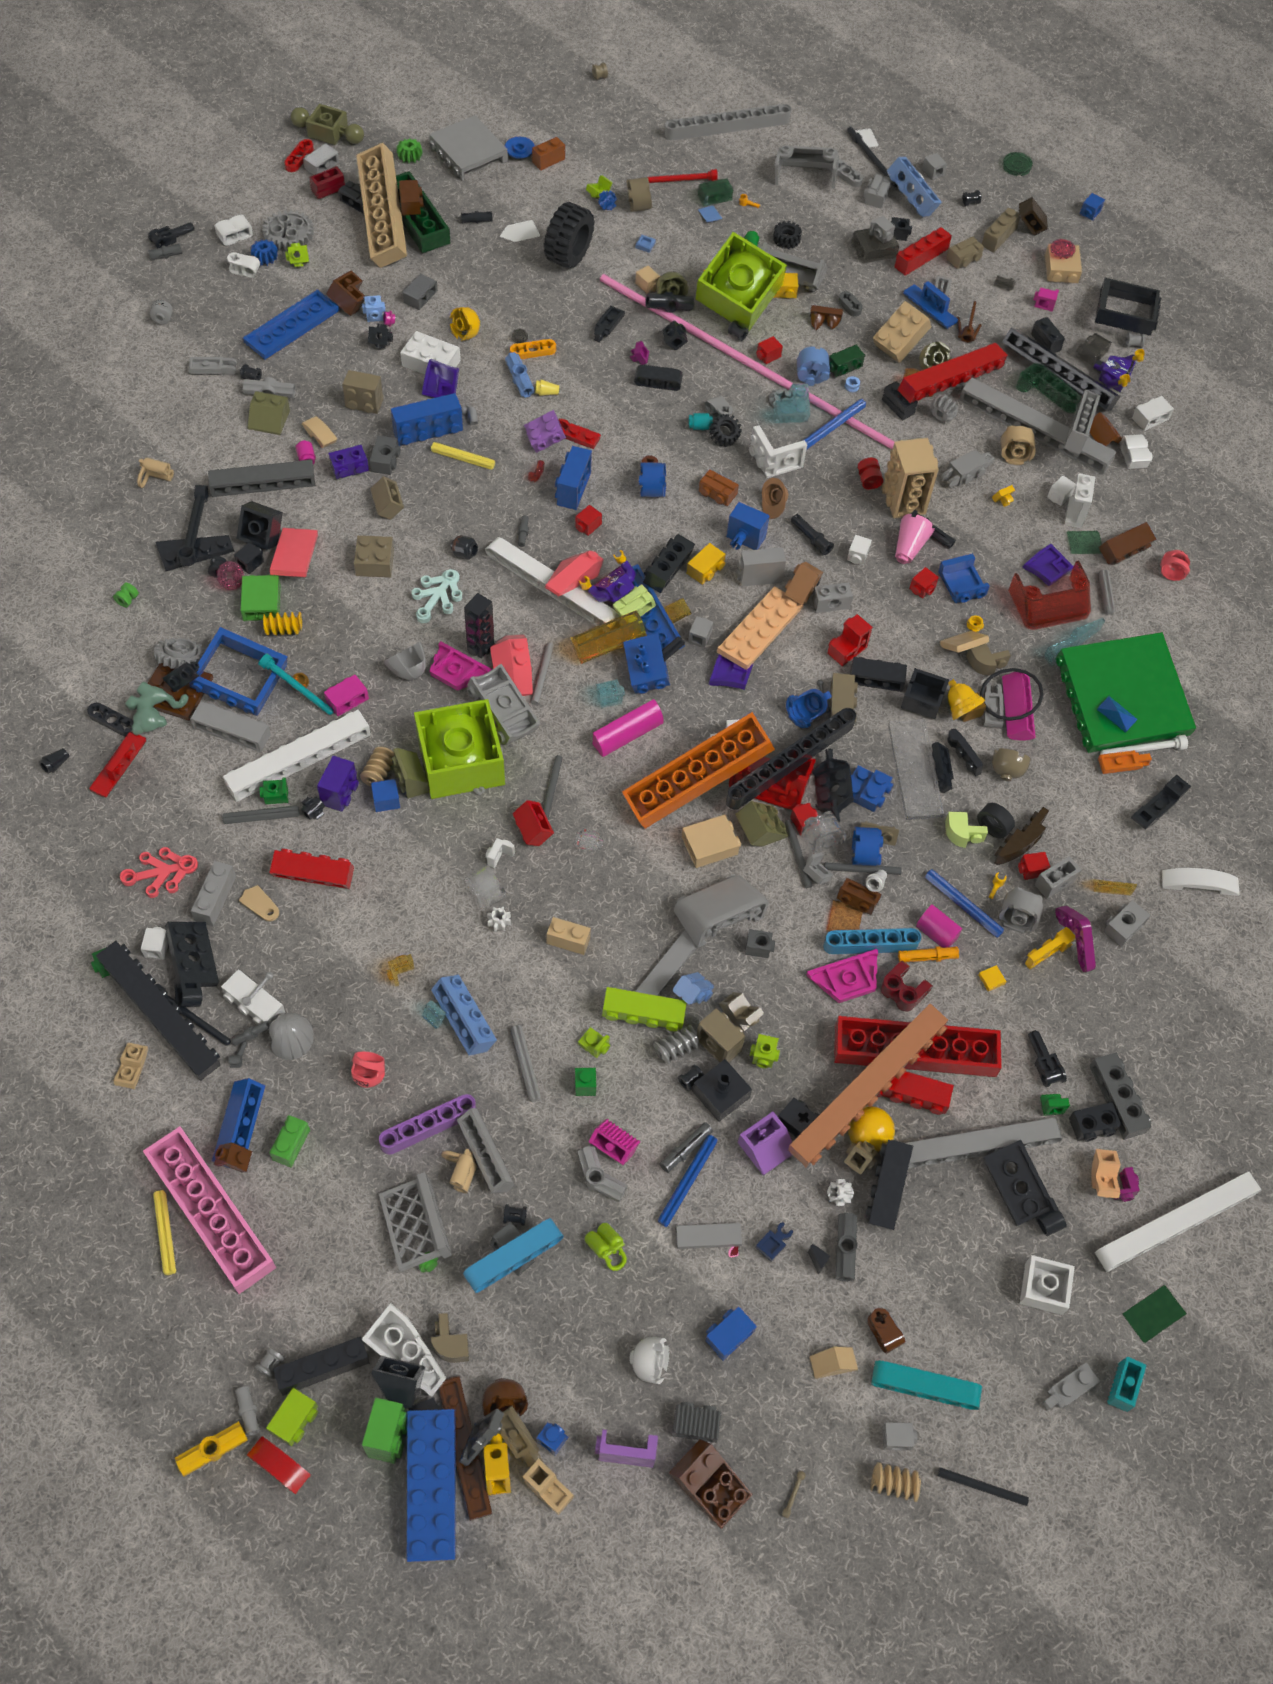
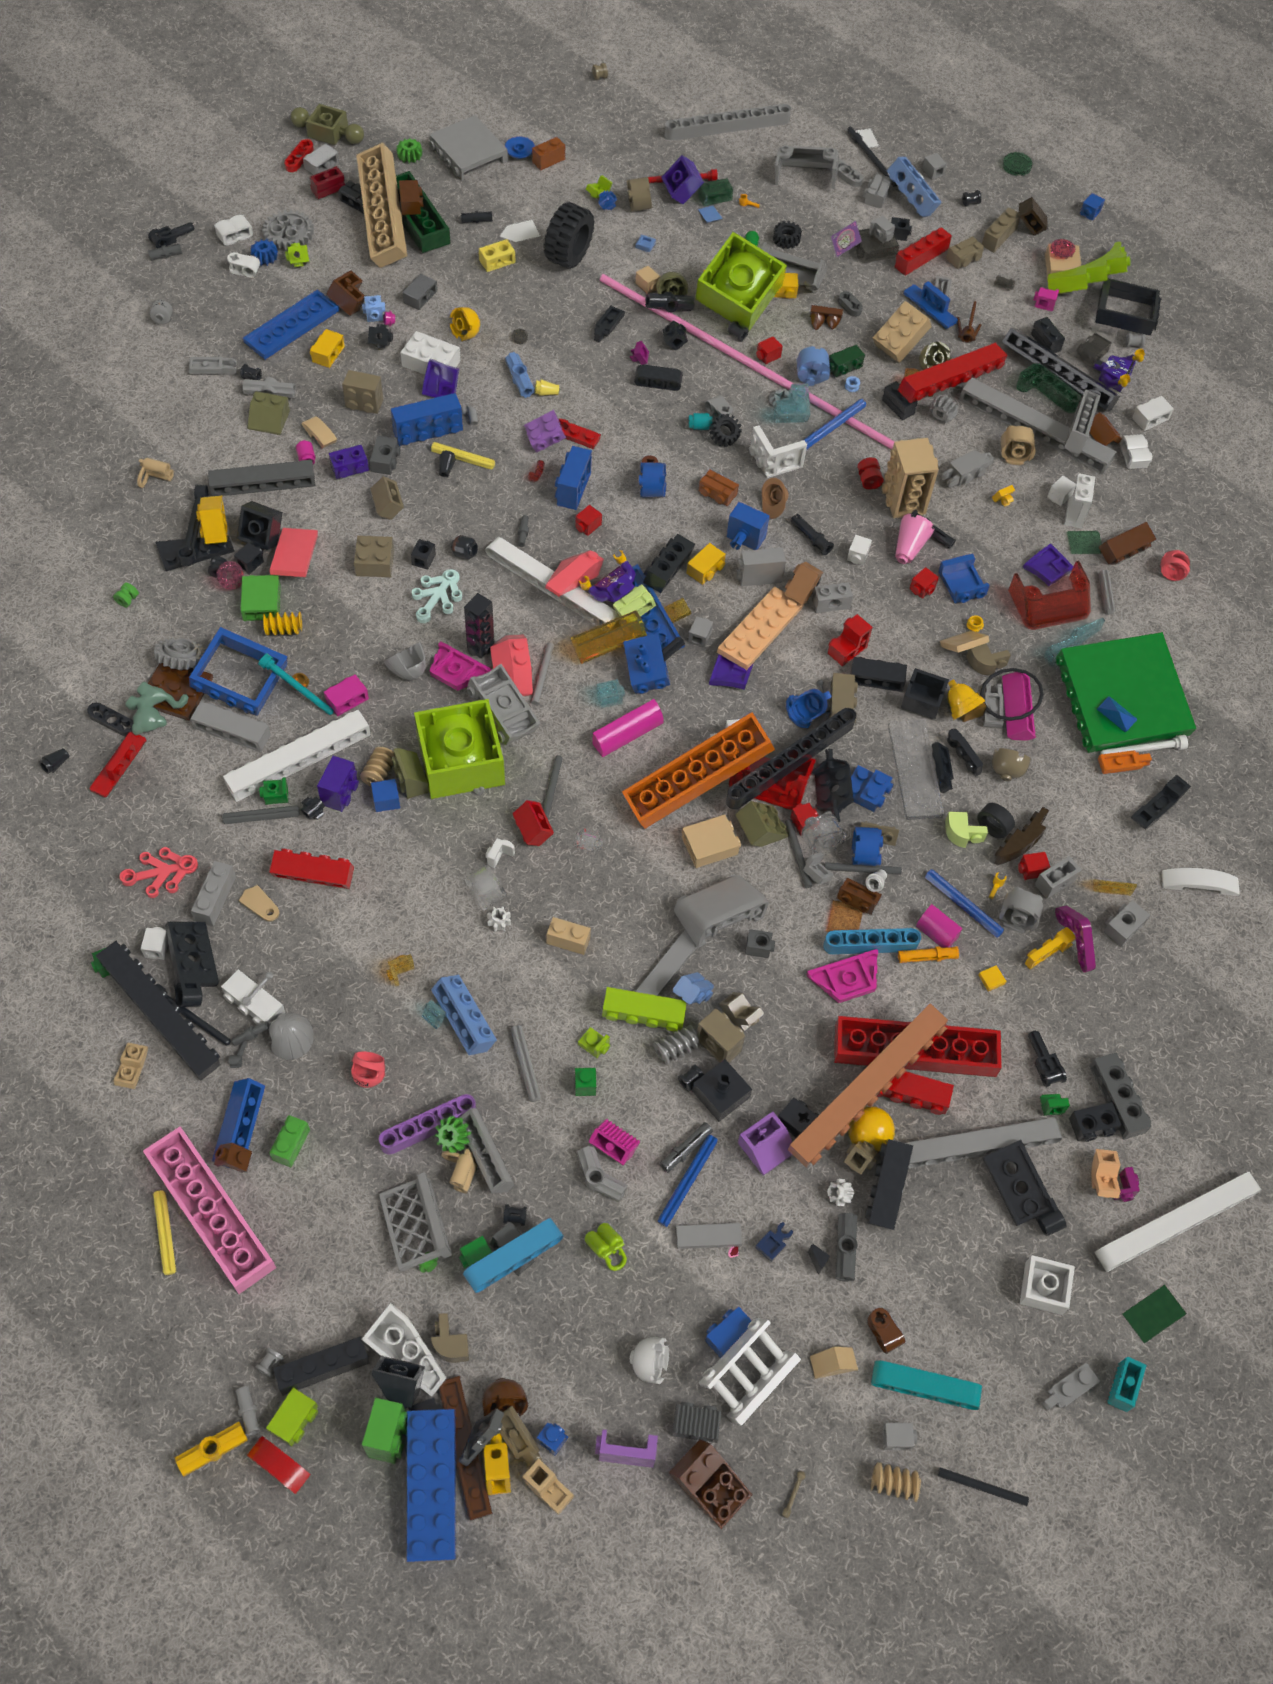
(182, 675): black hinge -> none
(212, 519): none -> yellow brick
(327, 348): none -> yellow brick
(423, 554): none -> black brick
(446, 463): none -> black cone
(455, 1126): none -> bright green gear
(474, 1252): none -> green brick
(497, 255): none -> light yellow brick
(520, 347): light orange beam -> none
(682, 179): none -> dark purple brick
(765, 1051): lime brick -> none
(770, 1377): none -> white fence
(846, 238): none -> sticker
(915, 994): dark red piece -> none
(1096, 271): none -> lime arch

